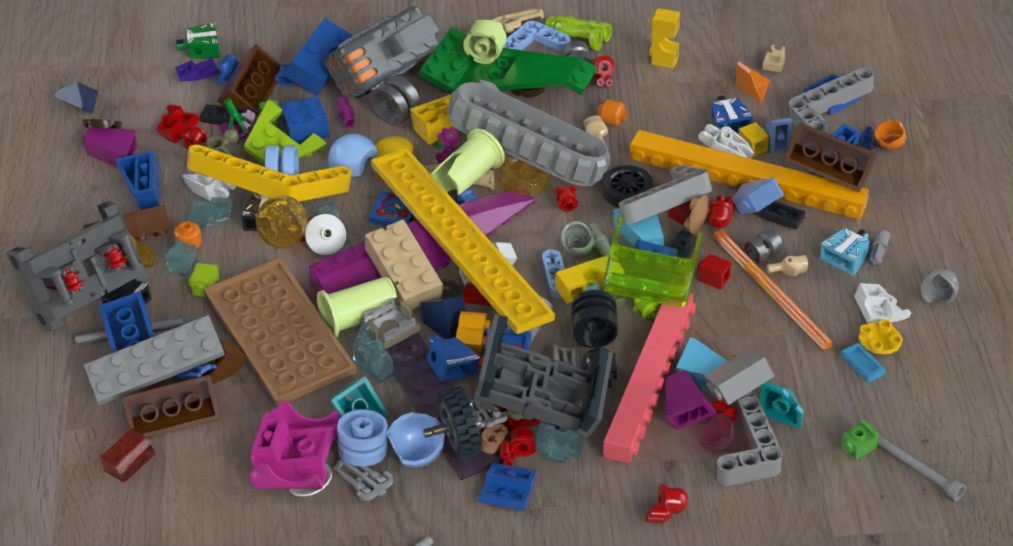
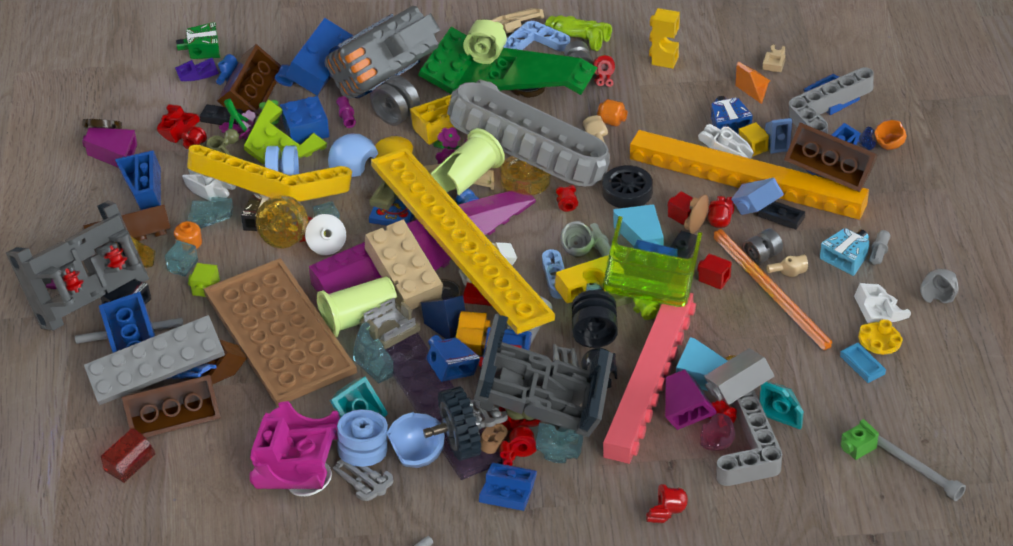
(78, 95): dark blue slope -> none
(383, 197): none -> olive tile
(685, 185): light grey beam -> none

